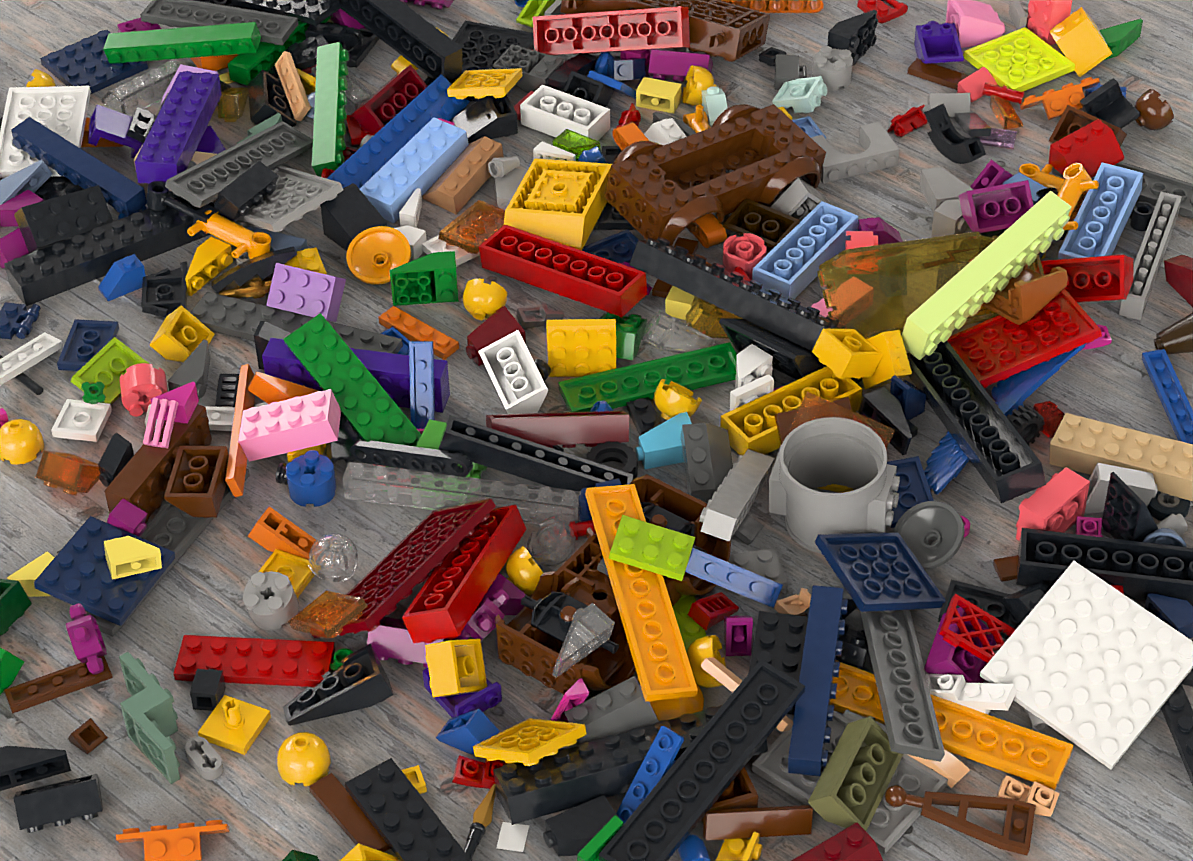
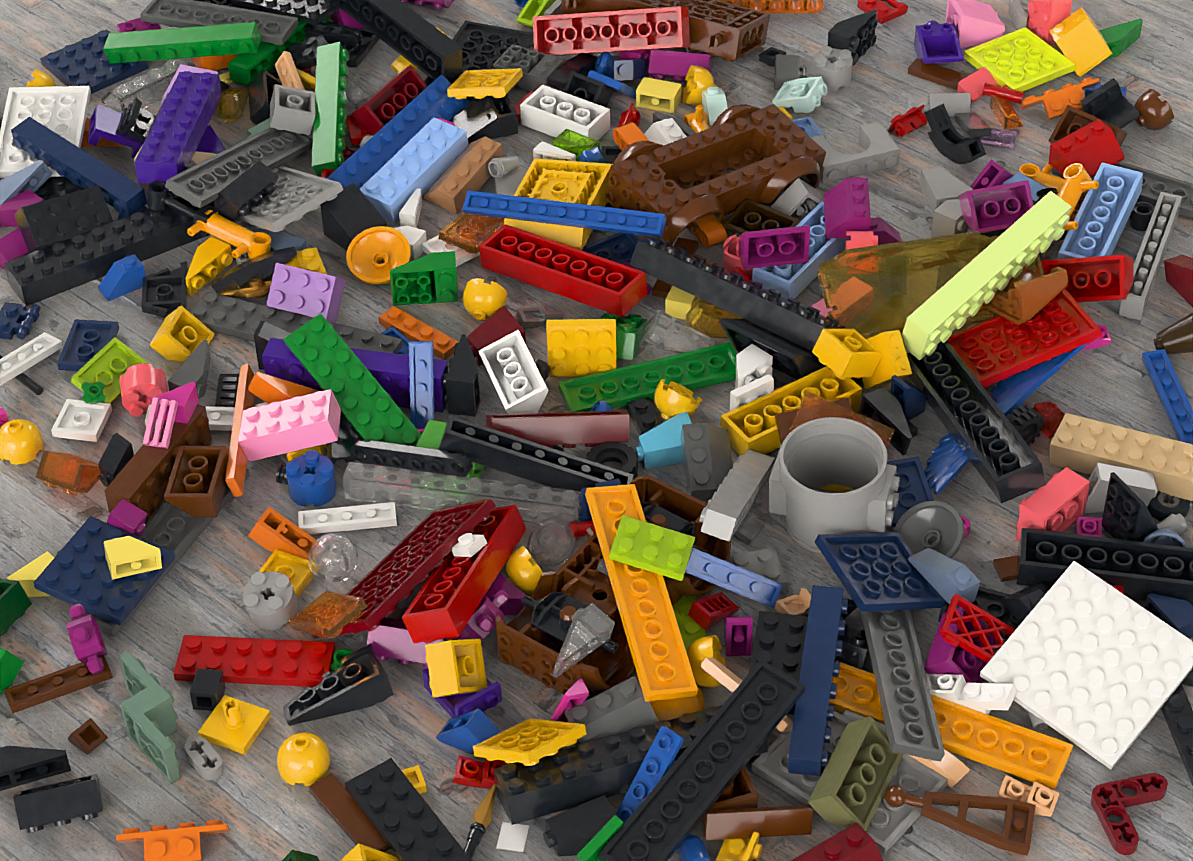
(129, 117): none -> black tile
(292, 109): none -> light grey brick
(348, 518): none -> white plate
(462, 381): none -> black slope
(468, 545): none -> white plate
(565, 213): none -> blue plate
(774, 247): none -> magenta slope
(847, 208): none -> magenta slope
(946, 575): none -> sand blue slope
(1119, 801): none -> dark red beam

